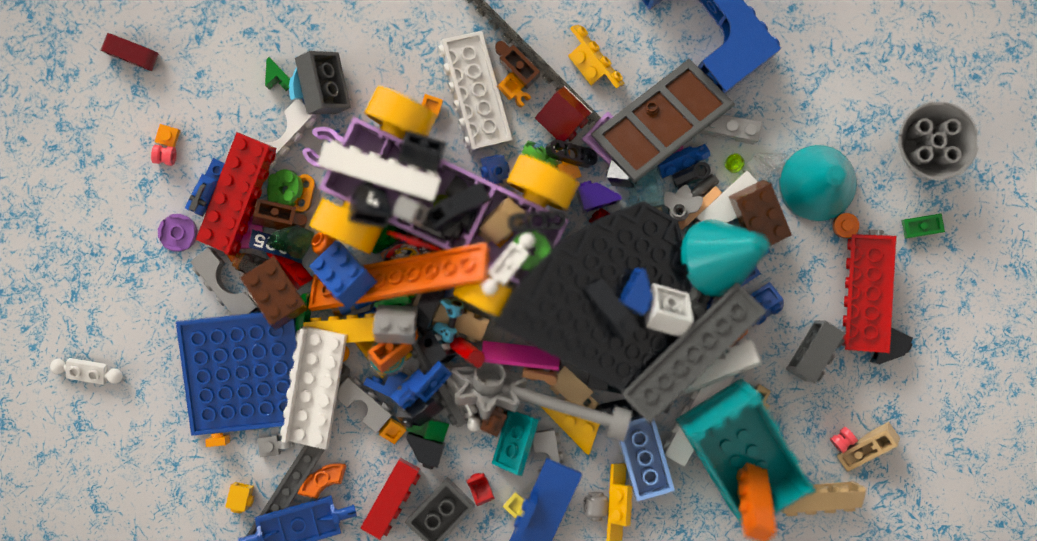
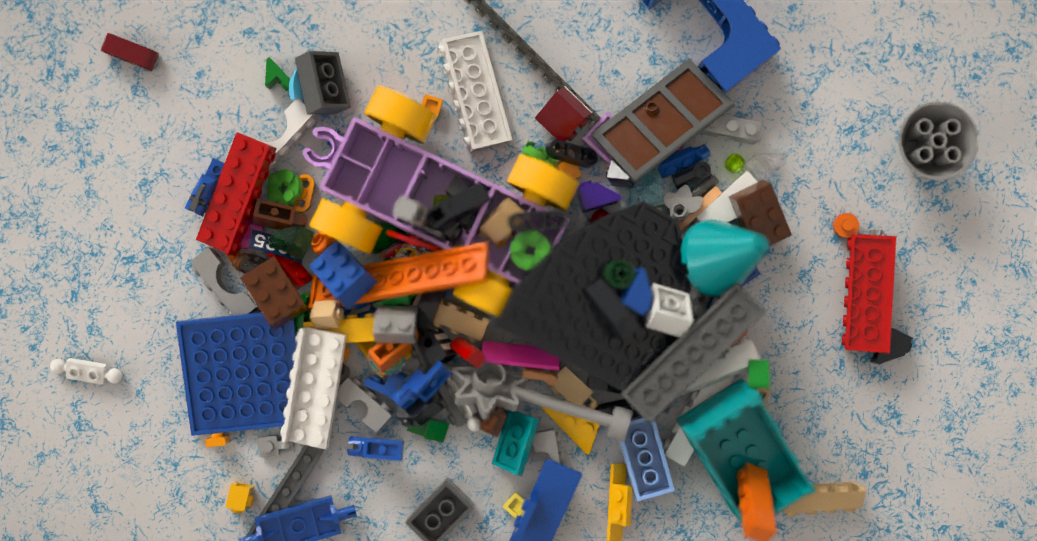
(163, 155): coral wheel -> none
(167, 135): light orange plate -> none
(177, 232): medium lavender tile -> none
(322, 478): orange tile -> none
(326, 314): none -> tan brick
(369, 206): black torso -> none
(376, 448): none -> blue plate
(380, 172): white brick -> none
(389, 499): red brick -> none
(392, 430): light orange plate -> none
(421, 152): black brick -> none
(426, 450): black slope -> none
(448, 331): medium azure piece -> none
(480, 488): red bracket -> none
(494, 168): blue brick -> none
(508, 264): white plate -> none
(511, 87): light orange plate -> none
(517, 64): reddish brown brick -> none
(591, 61): yellow bracket -> none
(596, 506): light grey head -> none
(613, 268): none -> dark green wheel
(758, 374): none -> green slope
(769, 299): blue bracket -> none
(816, 351): dark grey brick -> none
(817, 183): teal cone -> none
(844, 440): coral wheel -> none
(870, 446): tan slope -> none
(923, 226): green plate -> none

